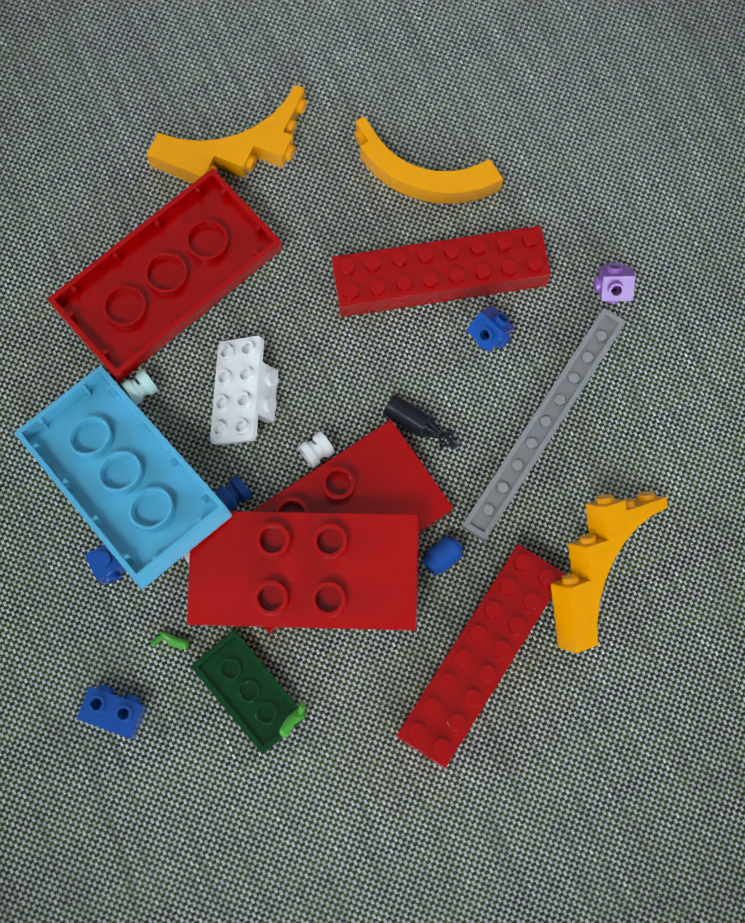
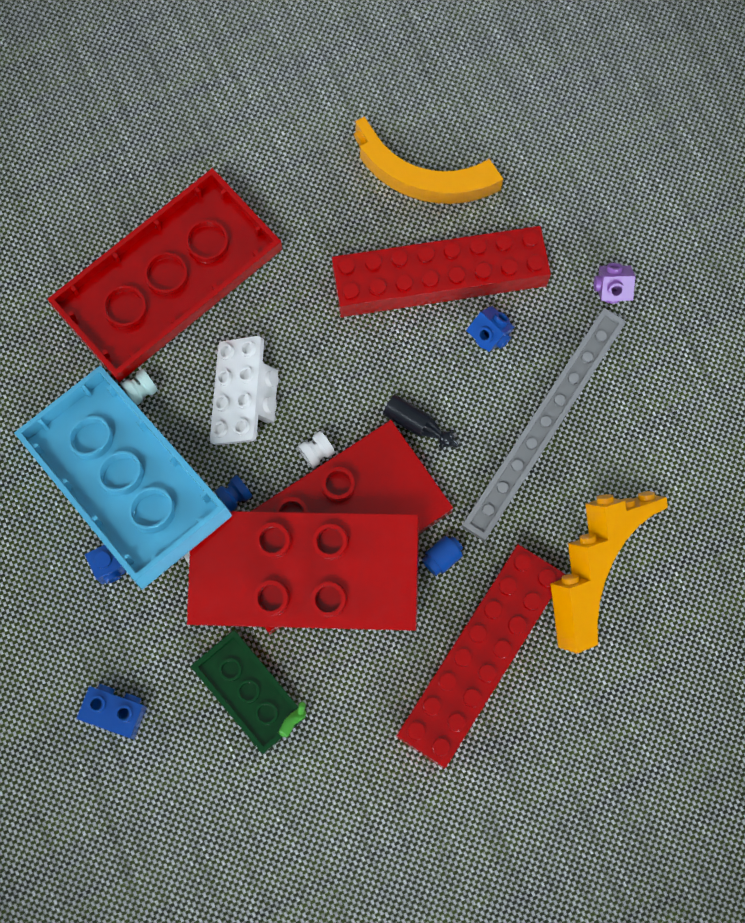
(174, 641): bright green piece -> none
(237, 153): light orange arch -> none

